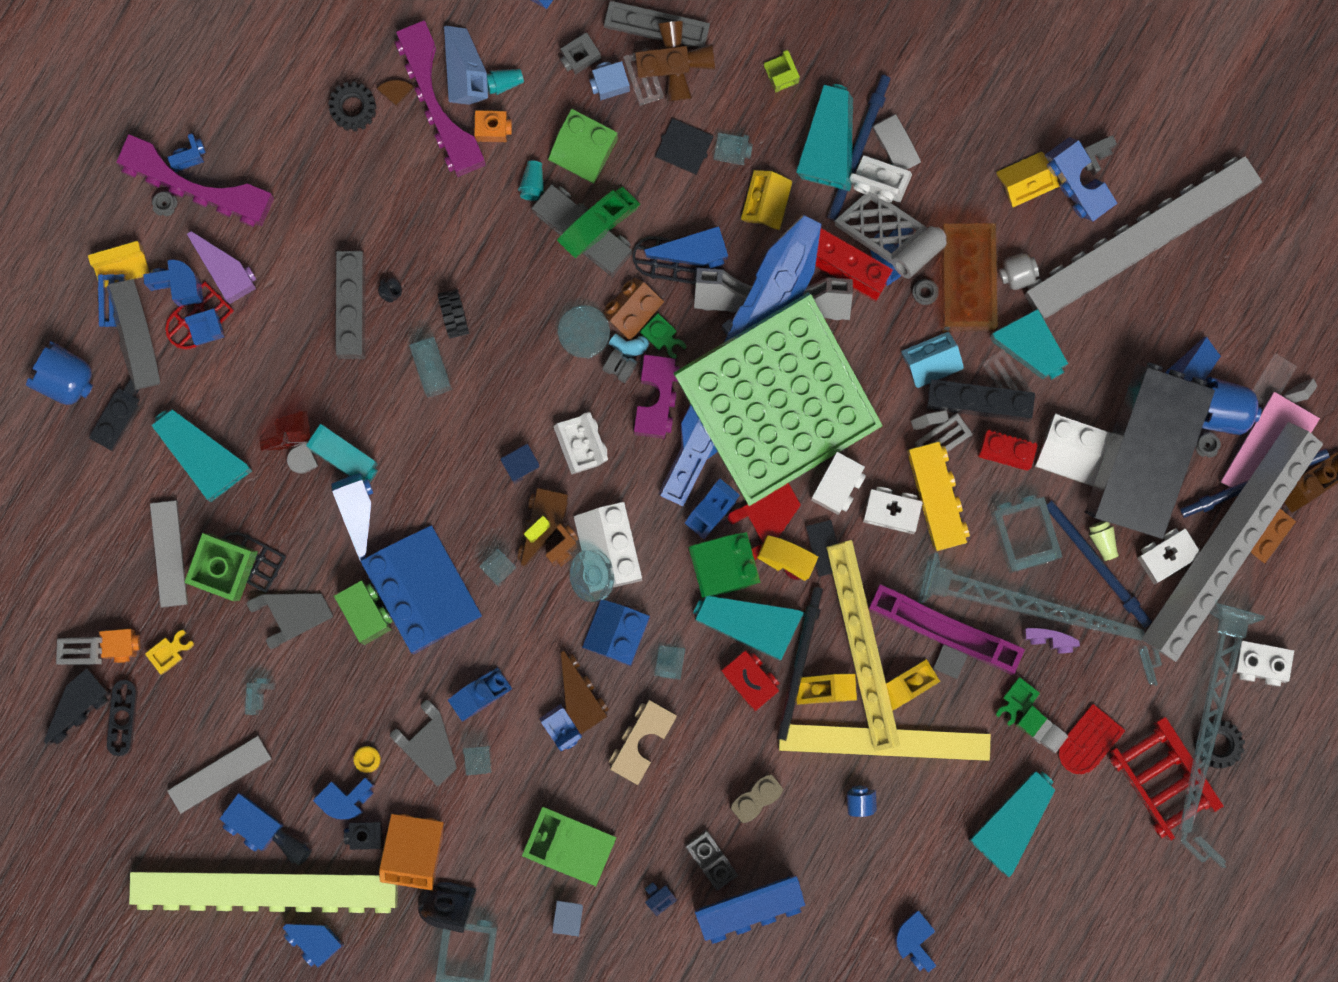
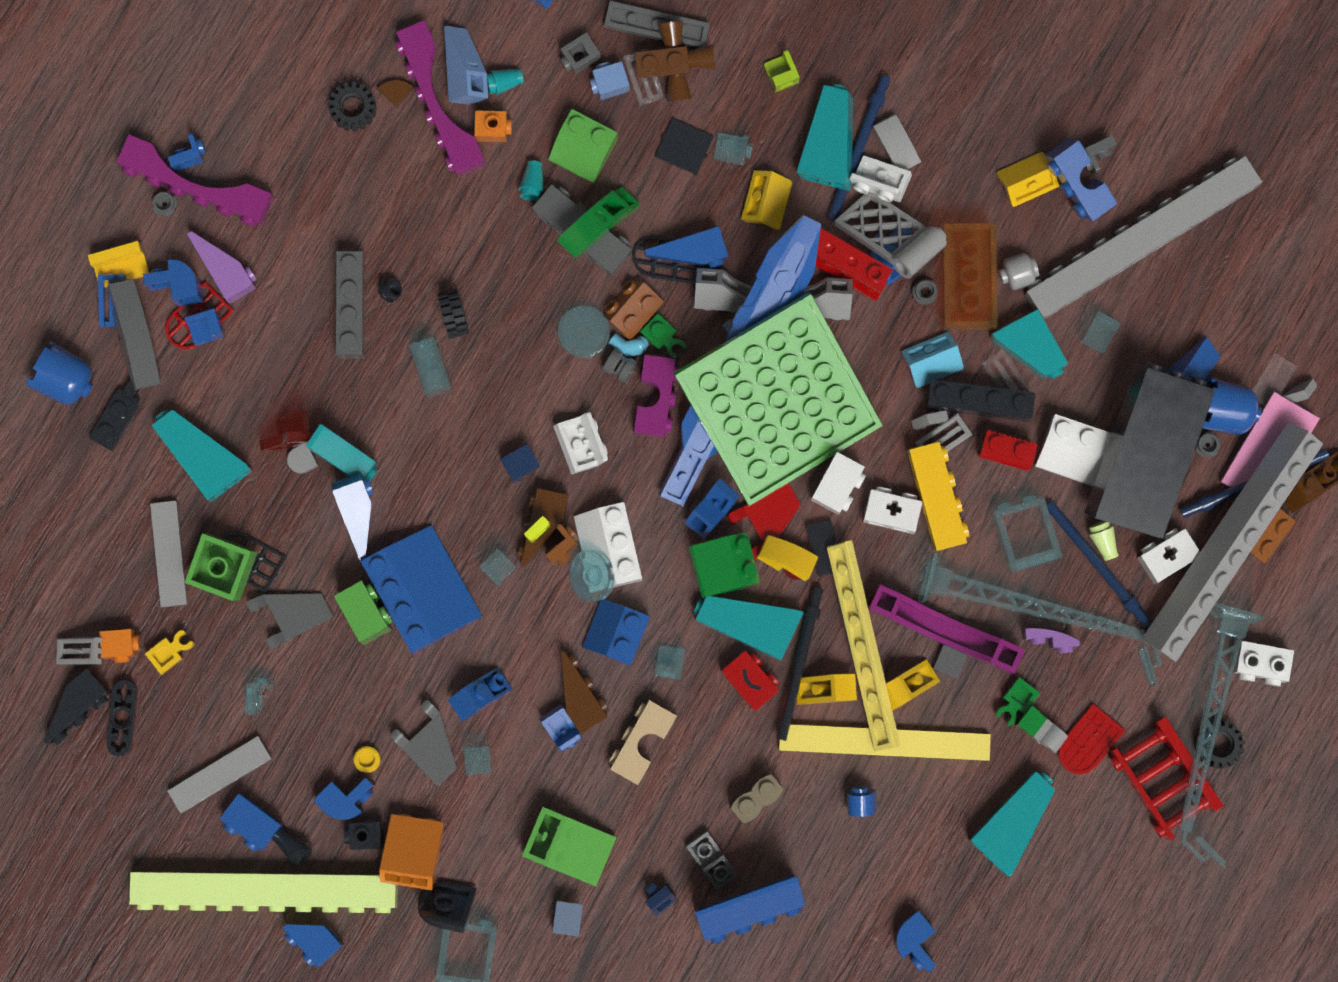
(1100, 332): none -> clear light blue panel

